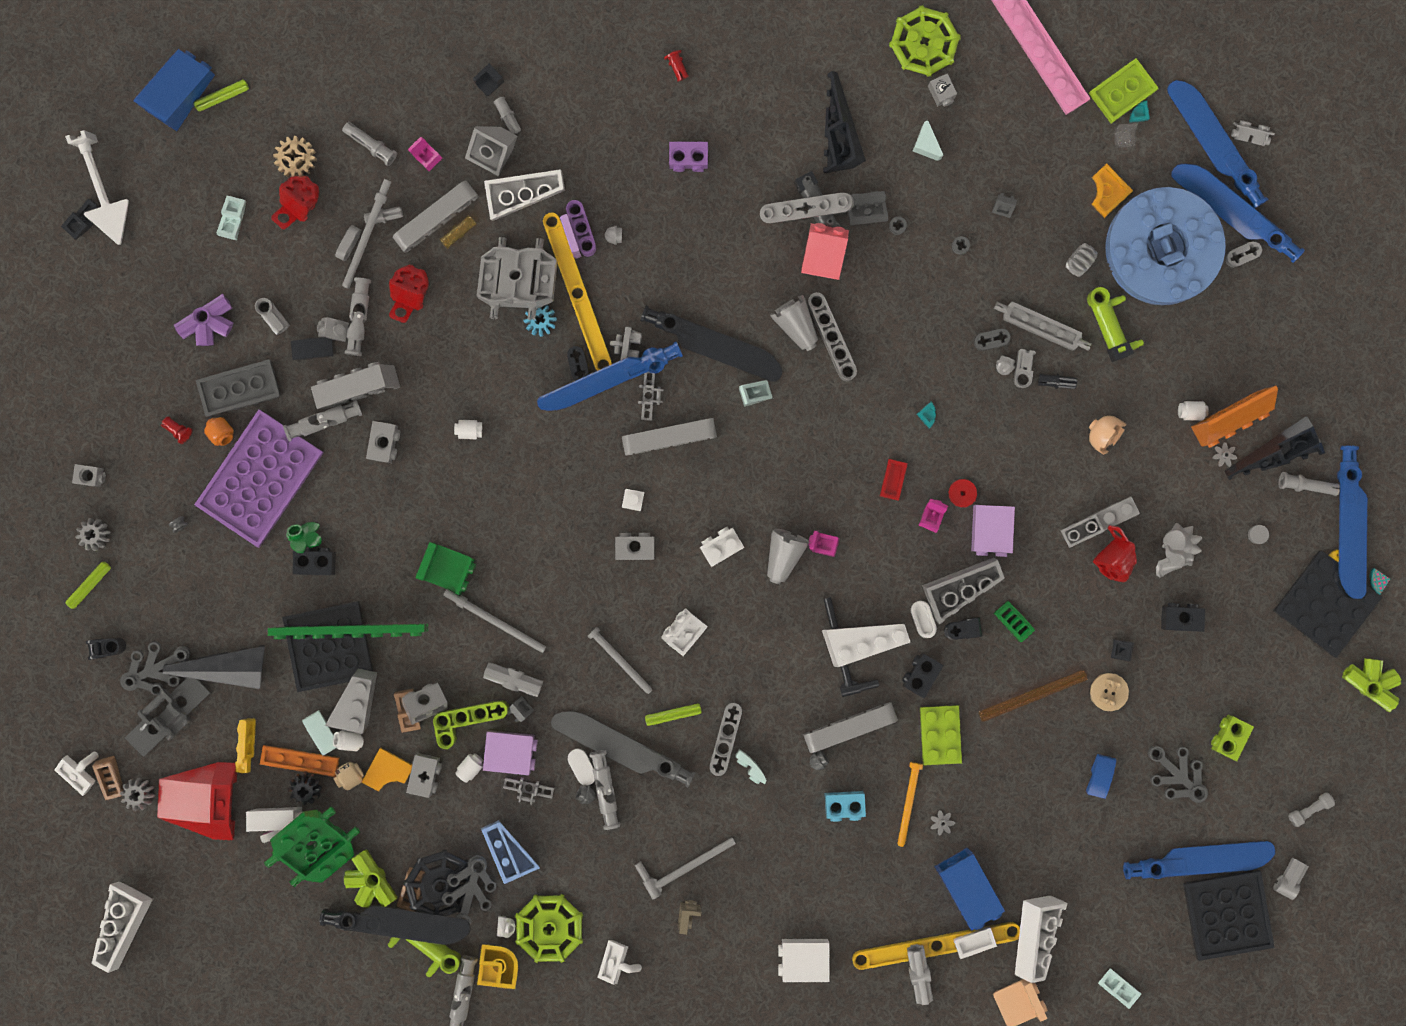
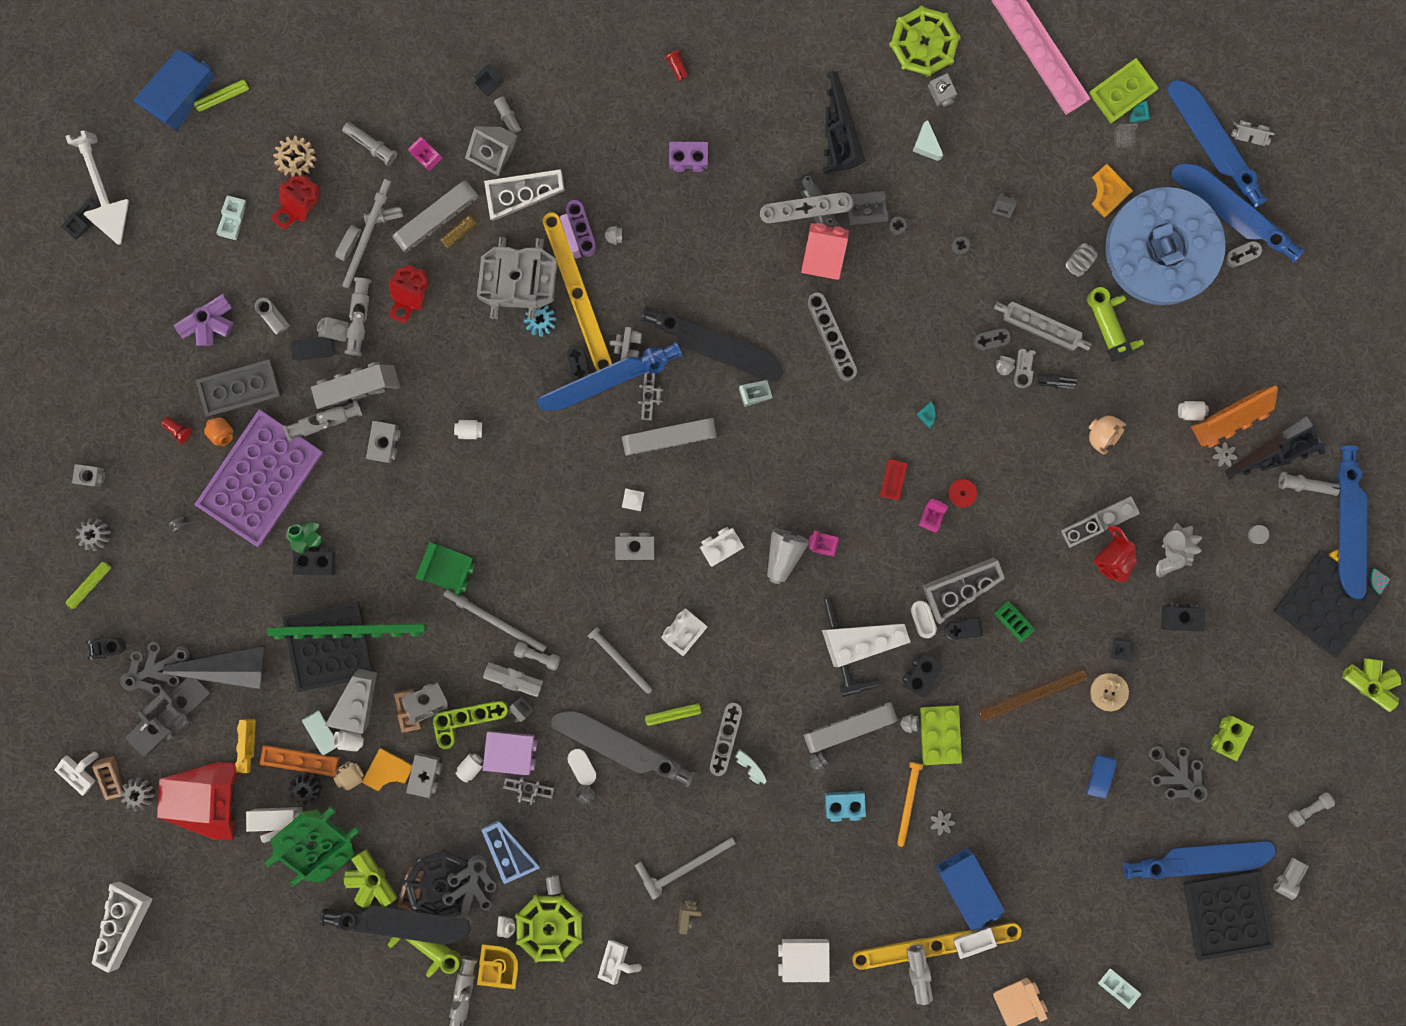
(522, 650): none -> light grey piece
(553, 884): none -> light grey hinge
(604, 787): light grey piece -> none
(797, 323): light grey cone -> none
(910, 723): none -> light grey plate
(992, 530): lavender brick -> none
(1037, 936): white wedge -> none

